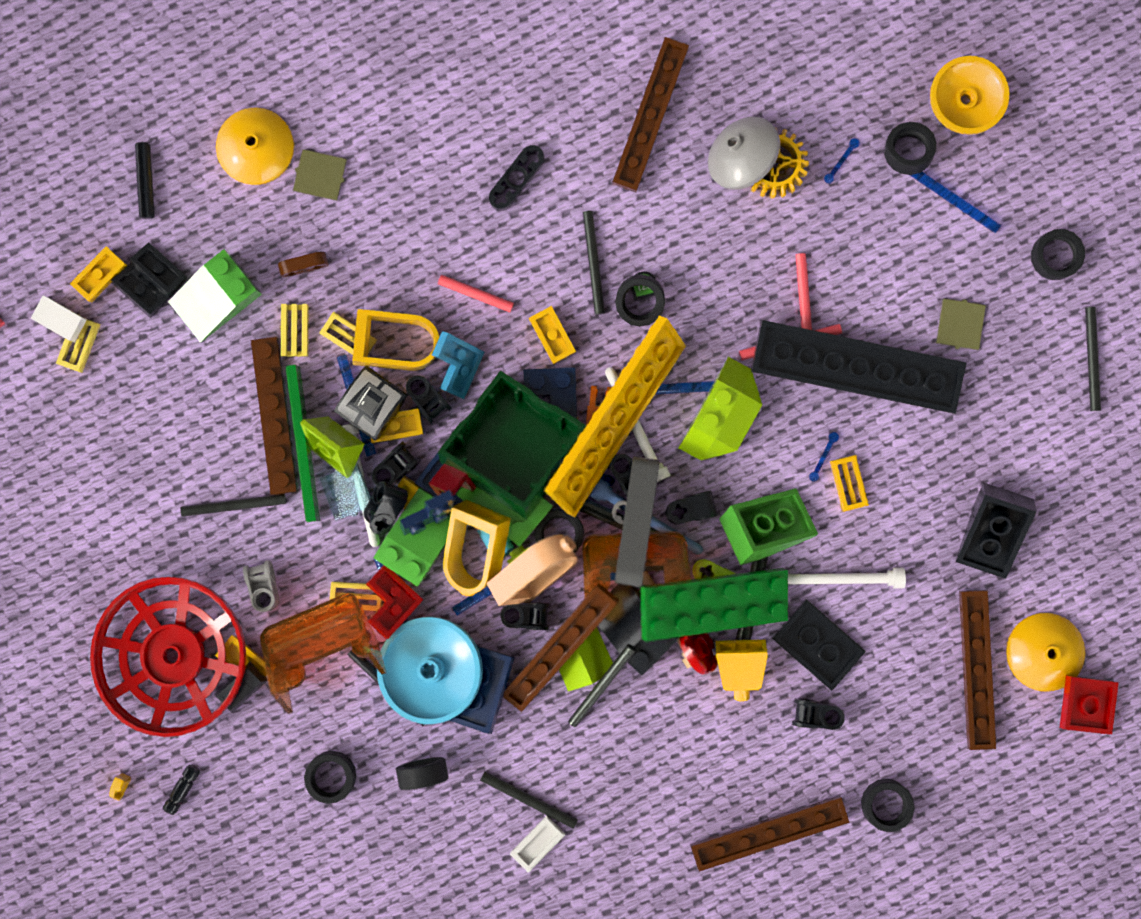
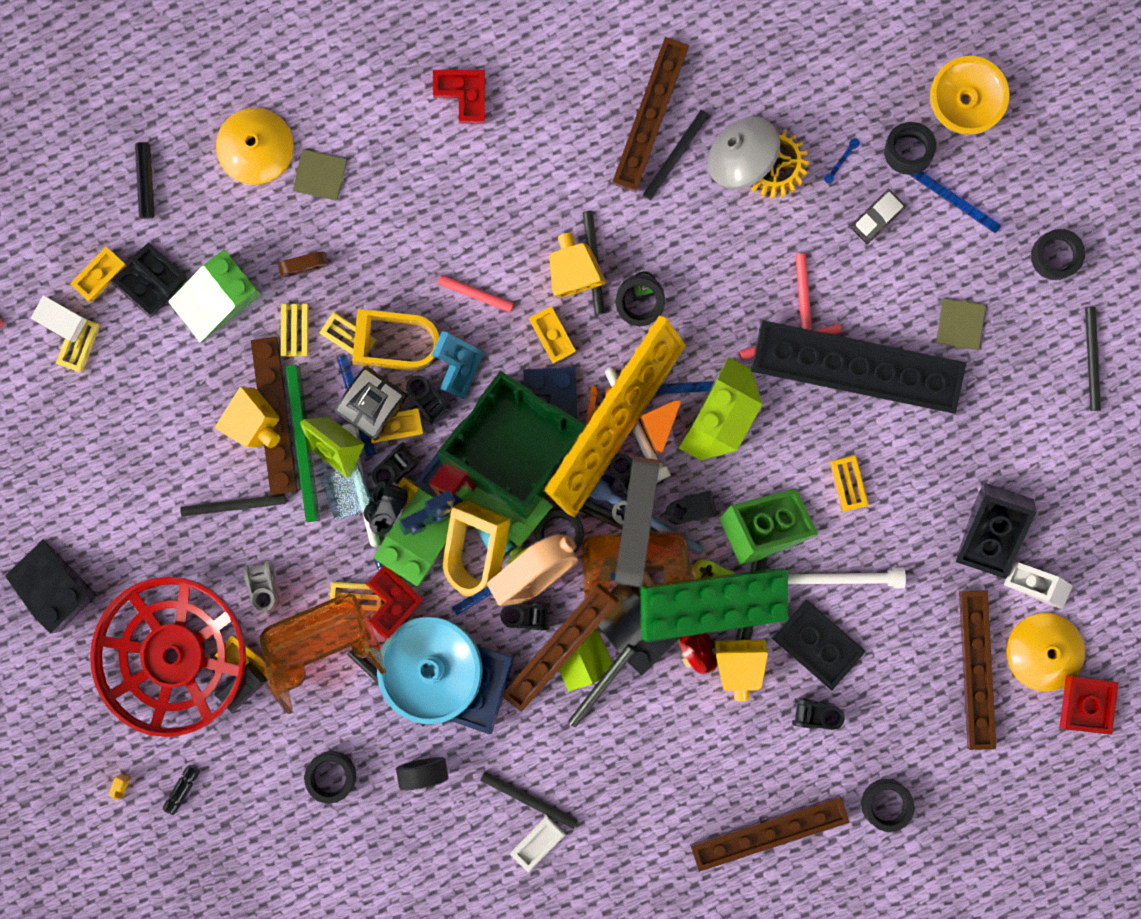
(49, 587): none -> black slope
(250, 419): none -> yellow torso
(468, 87): none -> red plate
(533, 166): black beam -> none
(574, 268): none -> yellow torso
(658, 424): none -> orange slope
(675, 155): none -> black bar
(833, 437): clear blue hinge -> none
(877, 216): none -> slope
(1038, 585): none -> white slope

